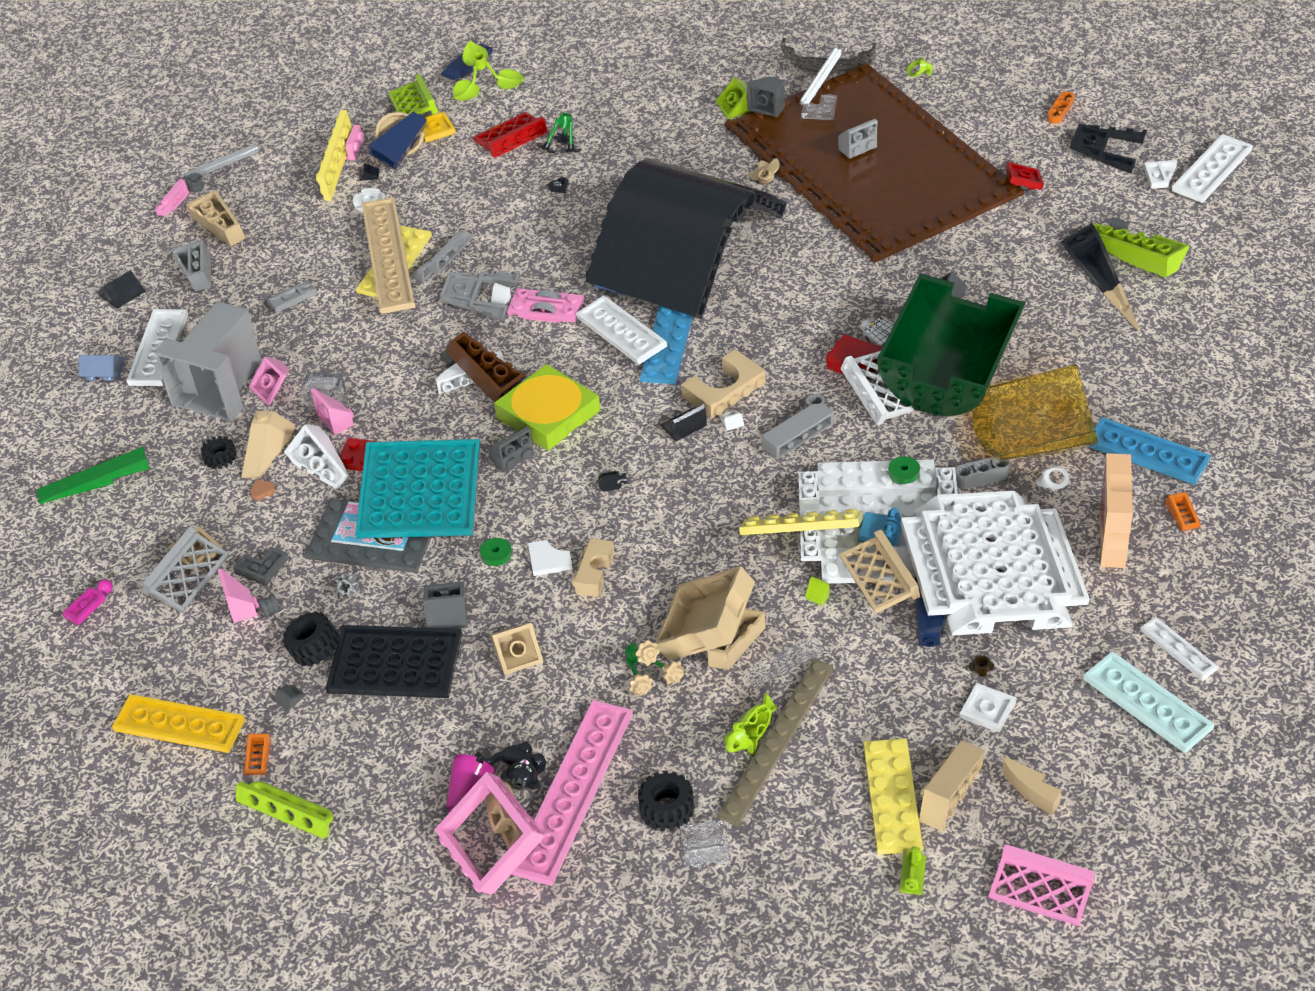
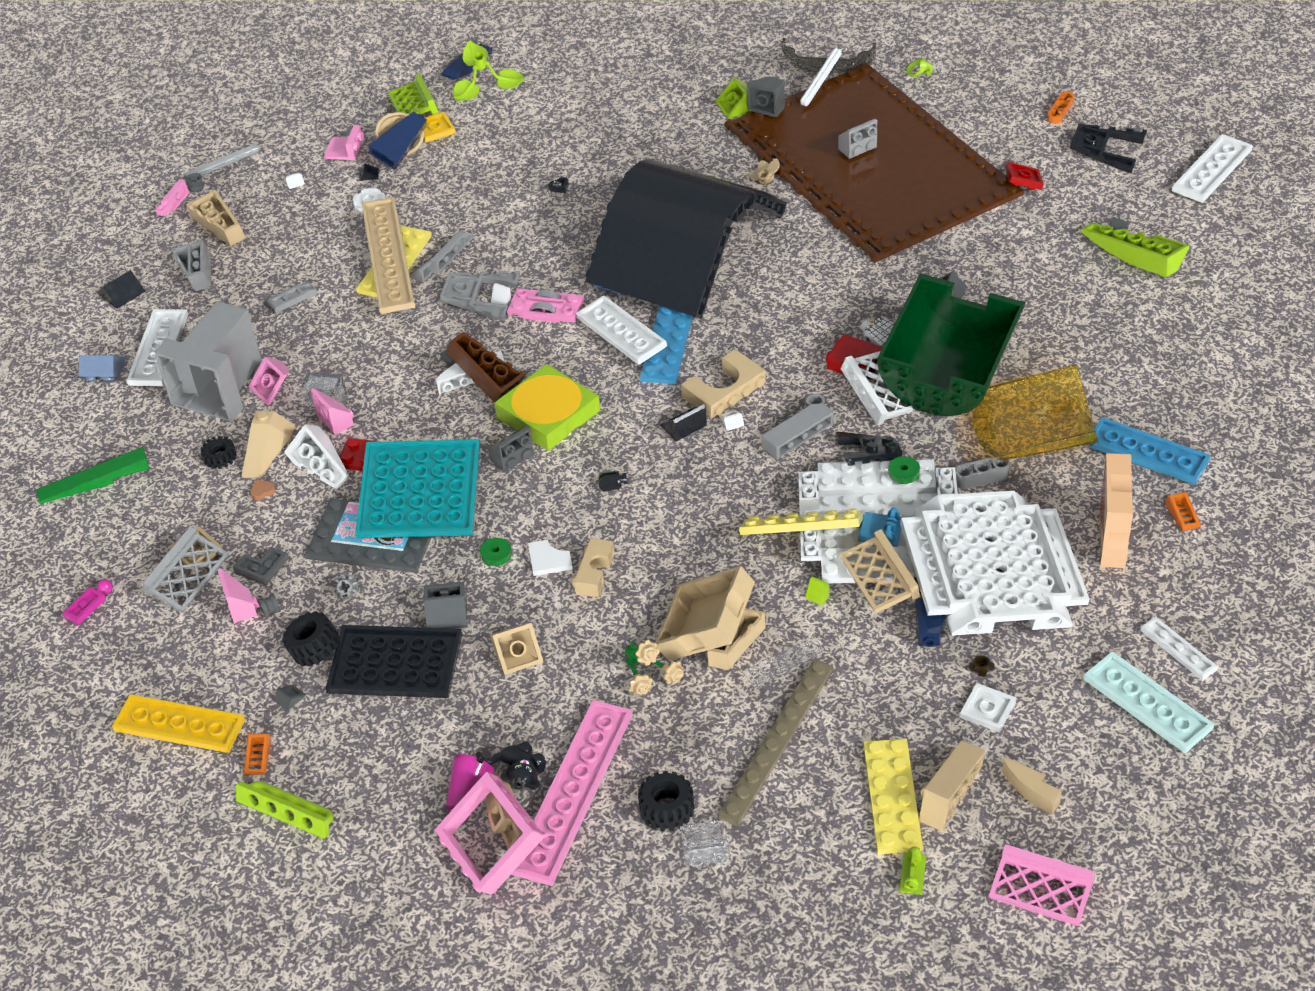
(294, 180): none -> white slope
(334, 156): light yellow plate -> none
(516, 135): red fence -> none
(565, 122): plant -> none
(750, 727): lime animal -> none
(824, 110): clear plate -> none
(871, 447): none -> black wing
(1045, 481): white piece -> none
(1092, 257): black plate -> none
(1160, 173): white wing -> none

